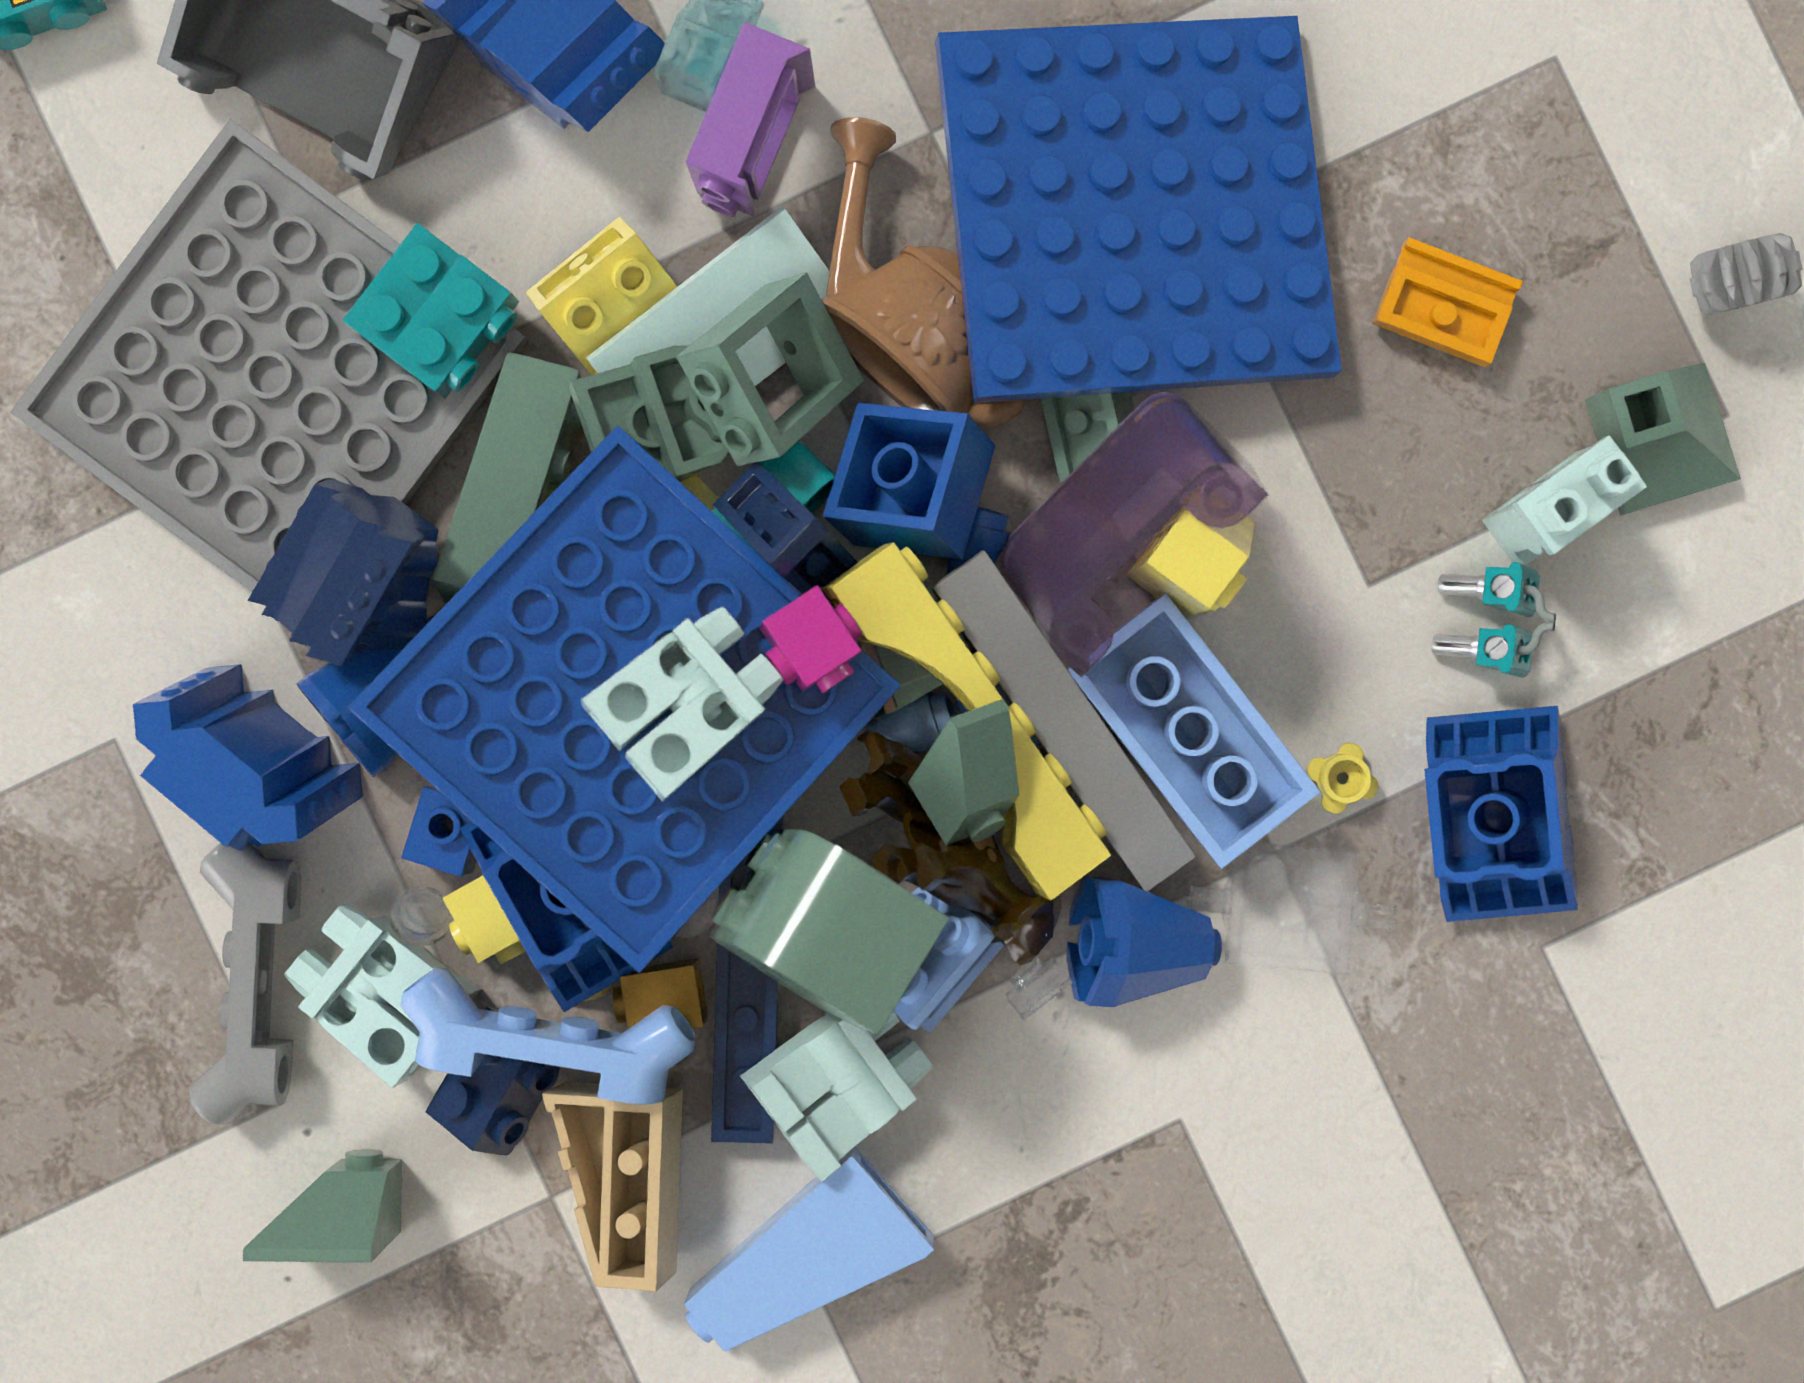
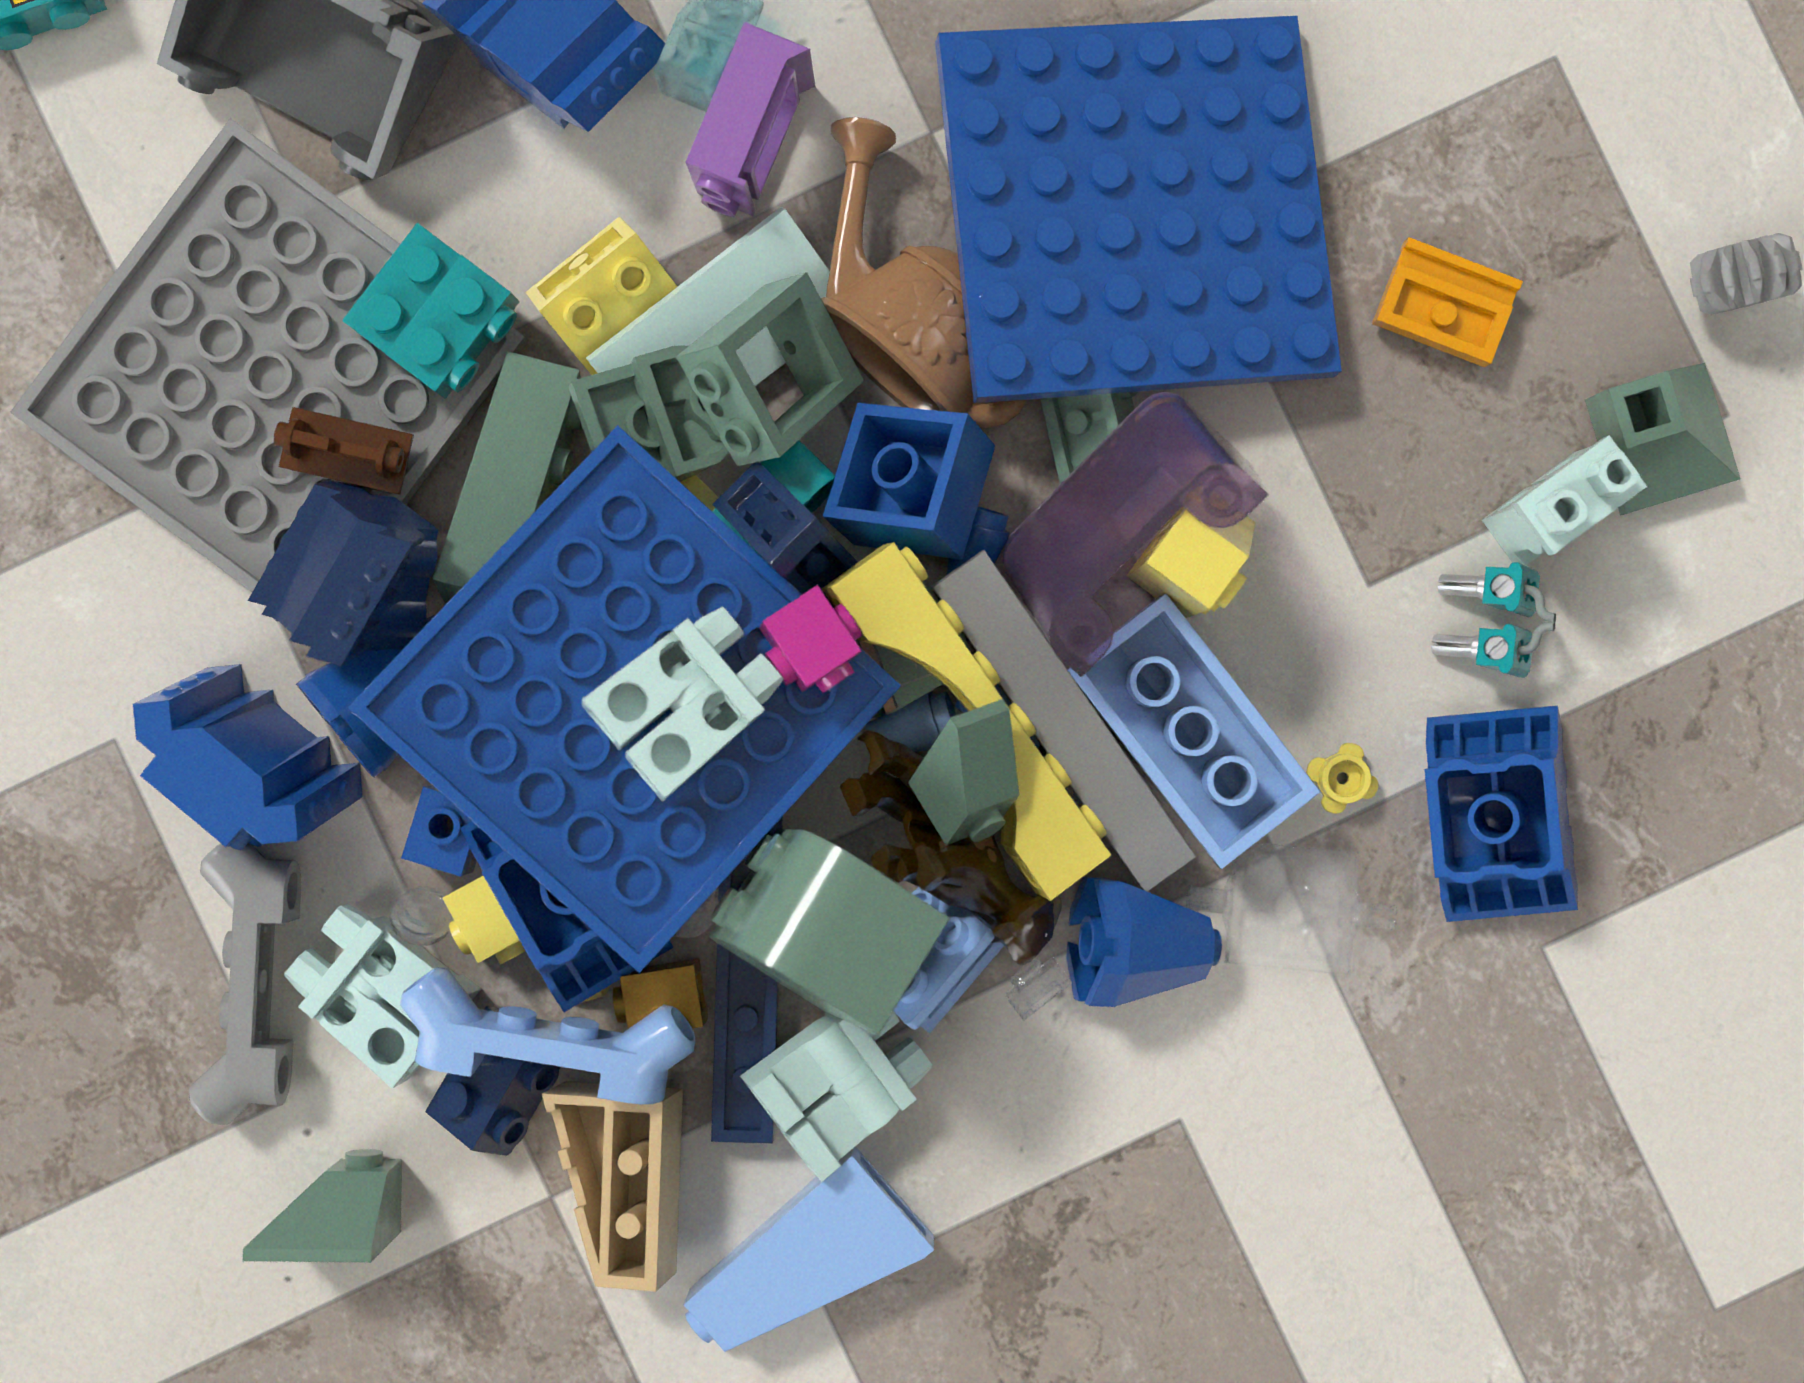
(344, 450): none -> reddish brown hinge

